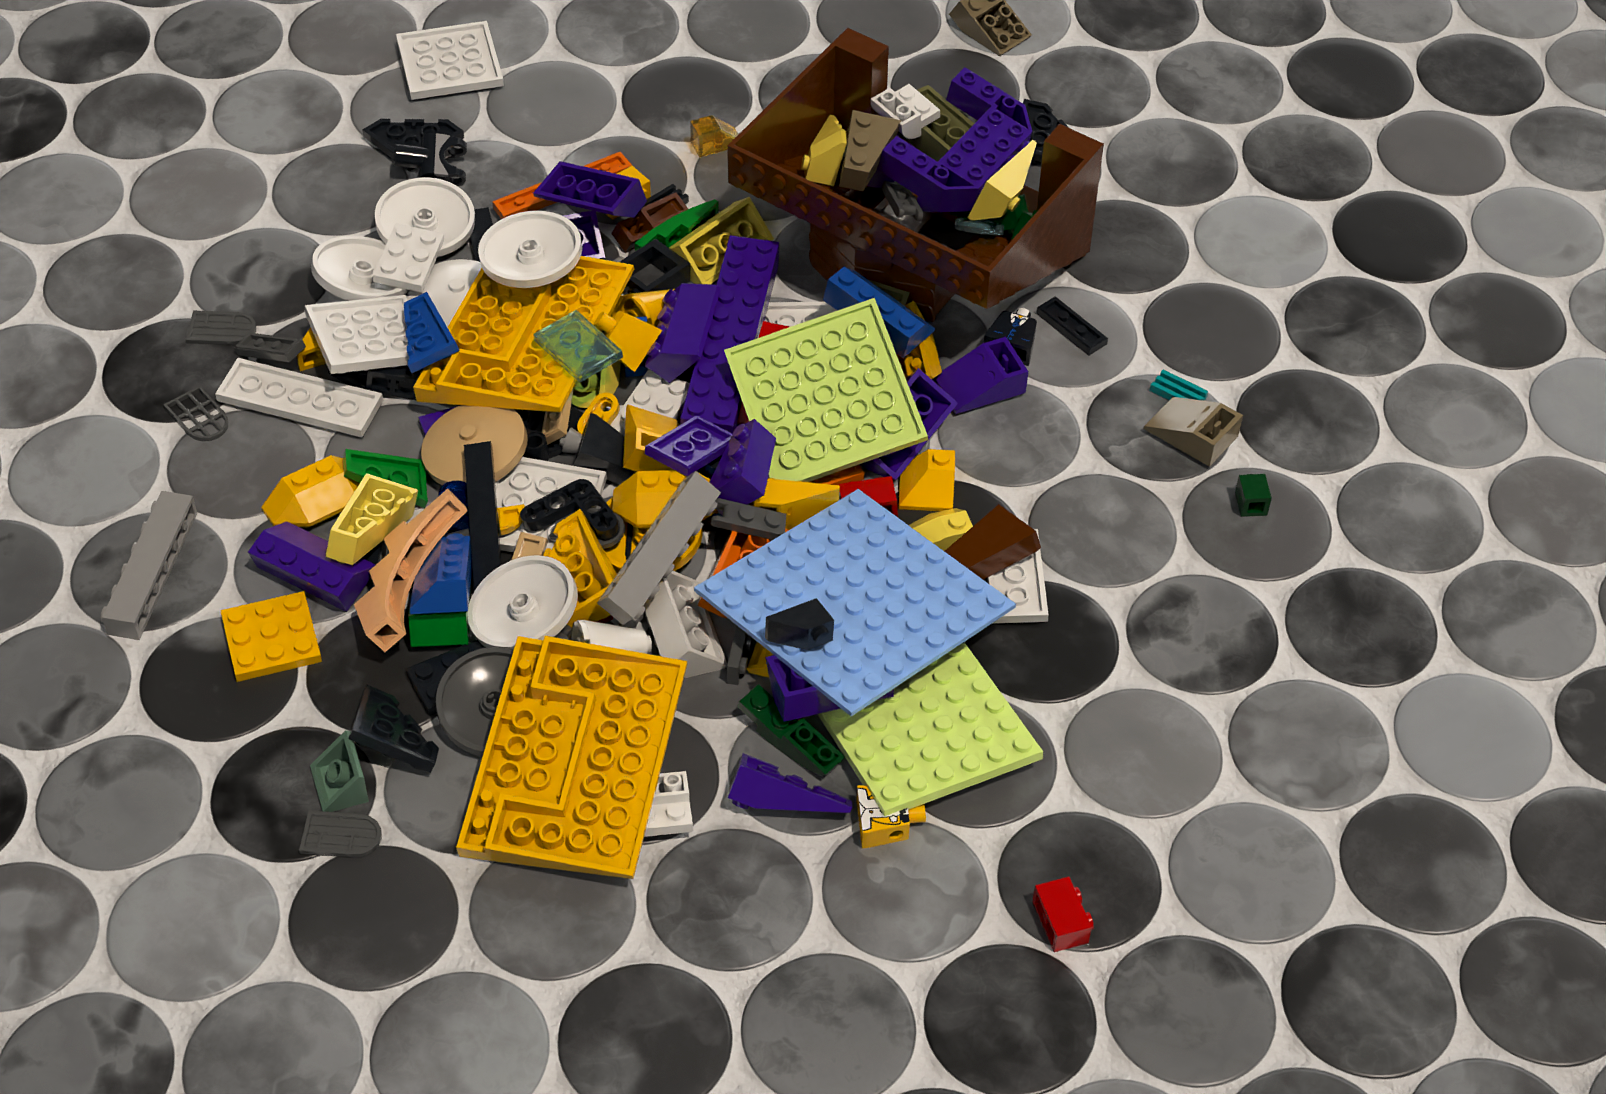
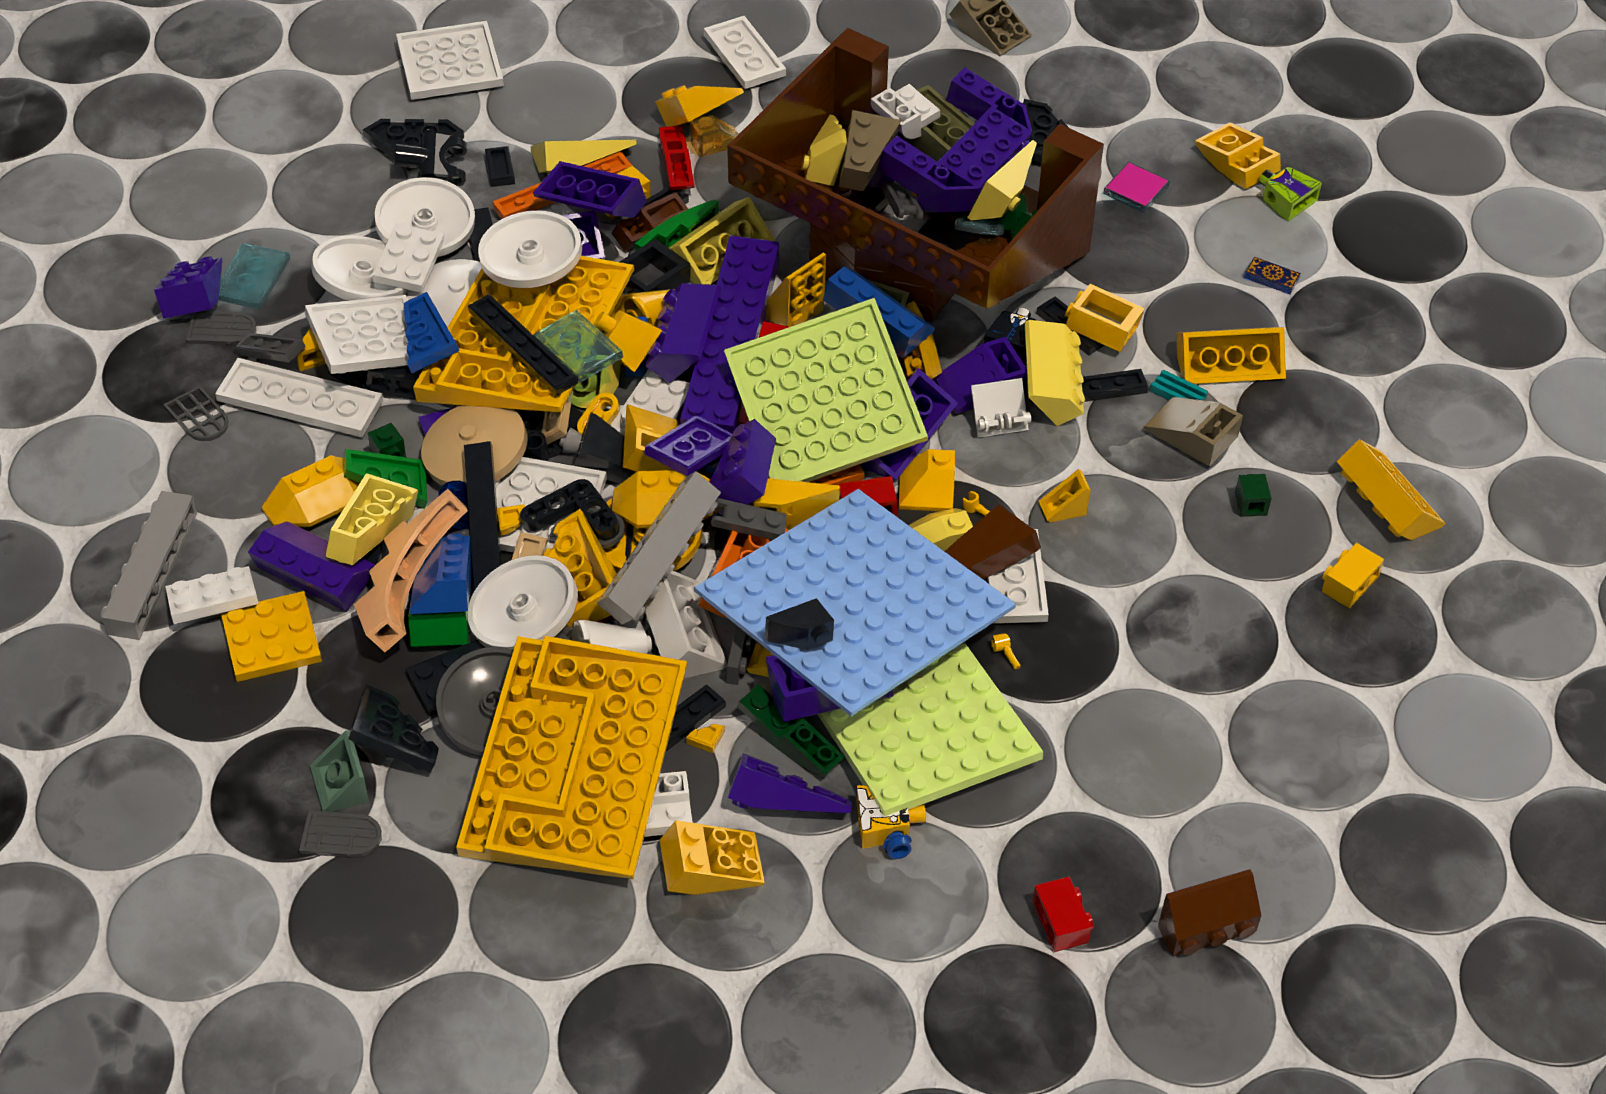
(190, 287): none -> dark purple slope
(211, 594): none -> white plate
(252, 275): none -> clear light blue tile
(386, 441): none -> dark green brick
(500, 166): none -> black tile
(523, 344): none -> black tile
(549, 153): none -> light yellow wedge
(676, 158): none -> red slope
(686, 104): none -> yellow slope
(694, 713): none -> black tile
(706, 738): none -> yellow tile
(709, 858): none -> yellow slope
(744, 52): none -> white plate
(799, 295): none -> yellow slope
(897, 845): none -> blue plate
(972, 505): none -> yellow hand
(1000, 407): none -> white hinge
(1002, 643): none -> yellow hand
(1054, 370): none -> light yellow slope
(1067, 499): none -> yellow slope
(1101, 328): none -> yellow window
(1114, 385): none -> black tile
(1136, 187): none -> dark pink tile
(1210, 913): none -> reddish brown slope
(1232, 355): none -> yellow slope
(1238, 154): none -> yellow slope
(1272, 275): none -> tile
(1289, 191): none -> lime torso
(1352, 575): none -> yellow brick
(1389, 492): none -> yellow slope

